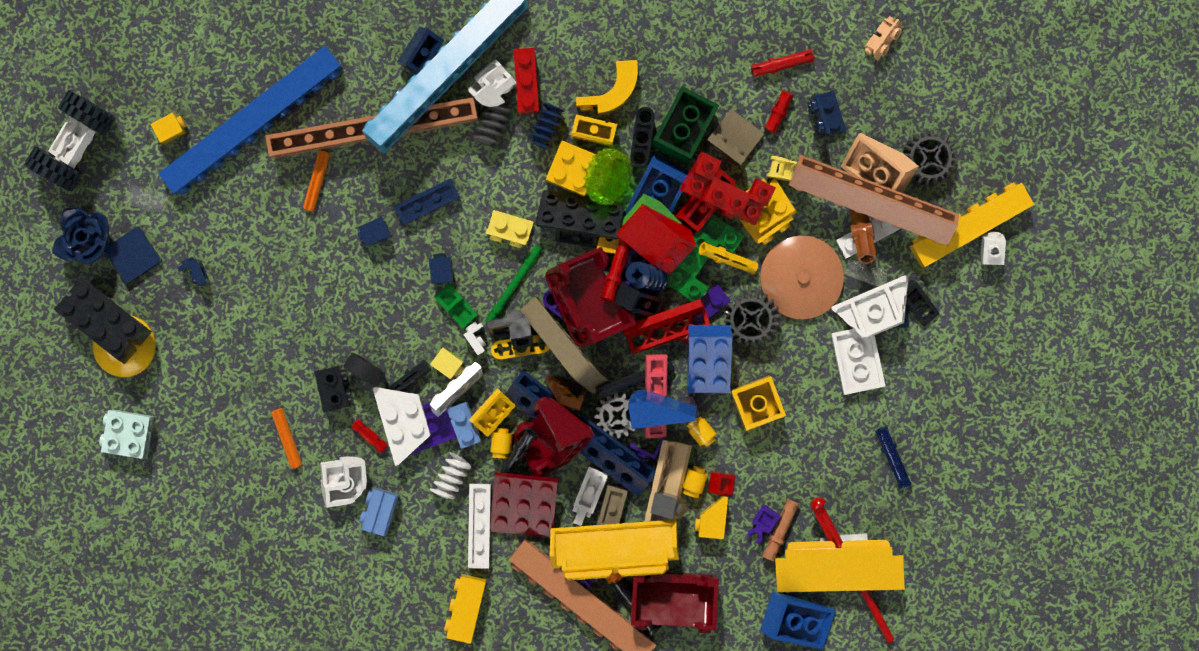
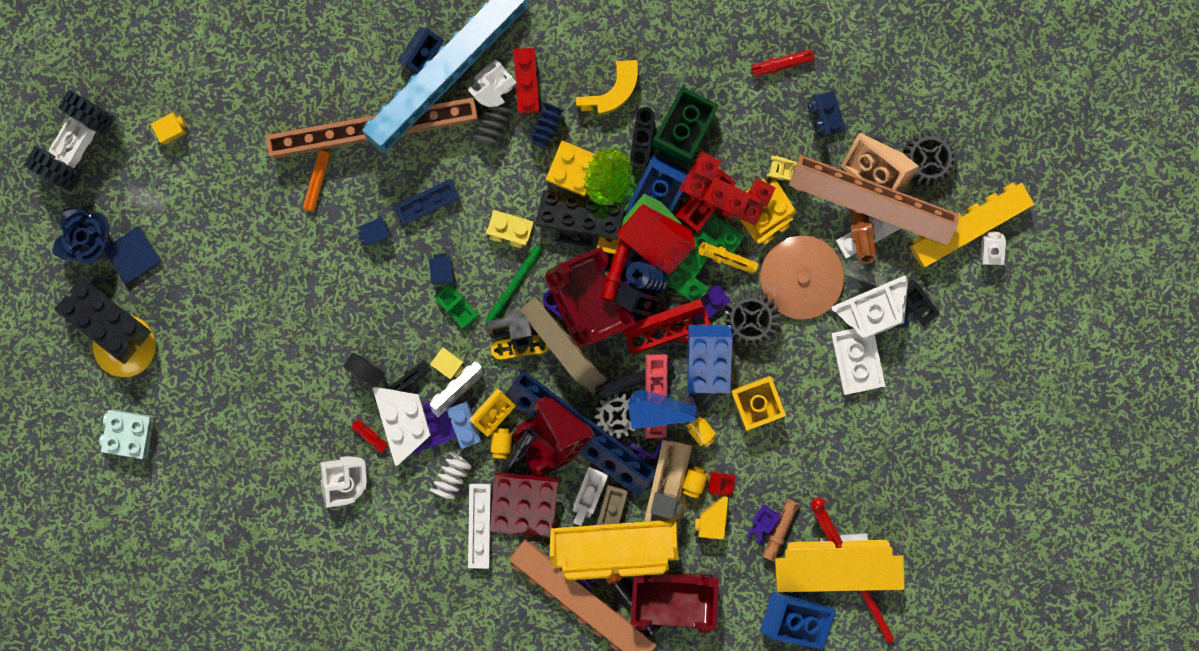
(198, 272): dark blue bracket -> none
(250, 121): blue brick -> none
(286, 438): orange axle -> none
(333, 388): black brick -> none
(379, 511): medium blue brick -> none
(465, 608): yellow brick -> none
(475, 341): white bracket -> none
(566, 392): reddish brown wing -> none
(593, 130): yellow brick -> none
(734, 138): dark tan bracket -> none
(778, 111): red pin -> none
(889, 30): light nougat hinge -> none
(893, 457): clear blue pin -> none

